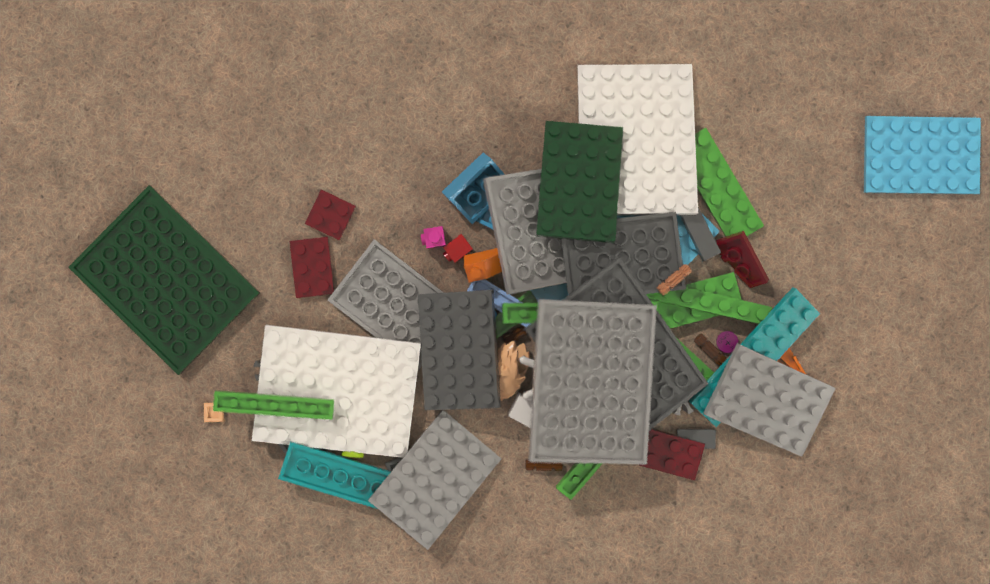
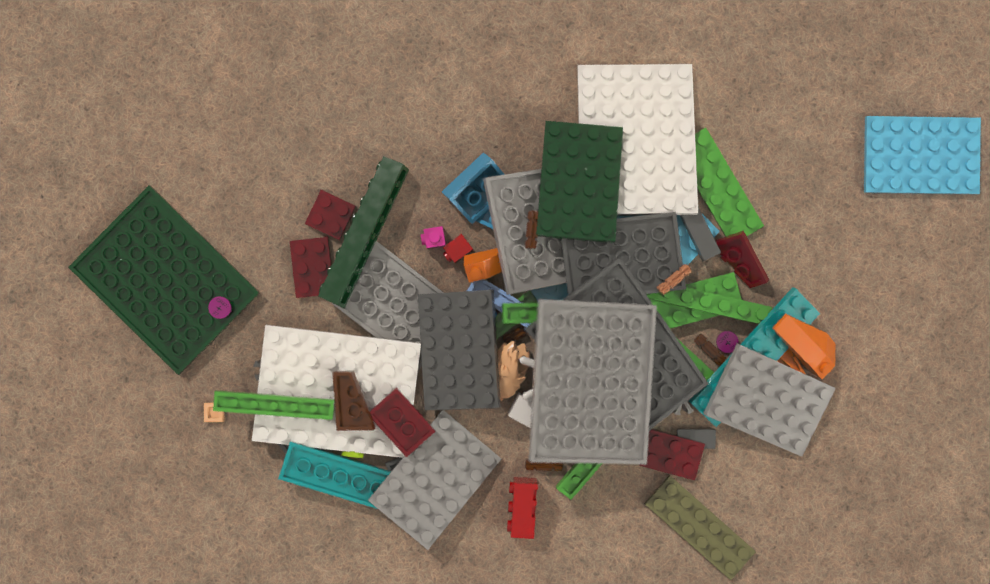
(219, 307): none -> magenta piece
(350, 404): none -> reddish brown wing
(363, 232): none -> dark green brick
(401, 422): none -> dark red plate
(522, 507): none -> red wedge
(531, 230): none -> reddish brown axle
(700, 527): none -> olive plate
(808, 344): none -> orange wedge

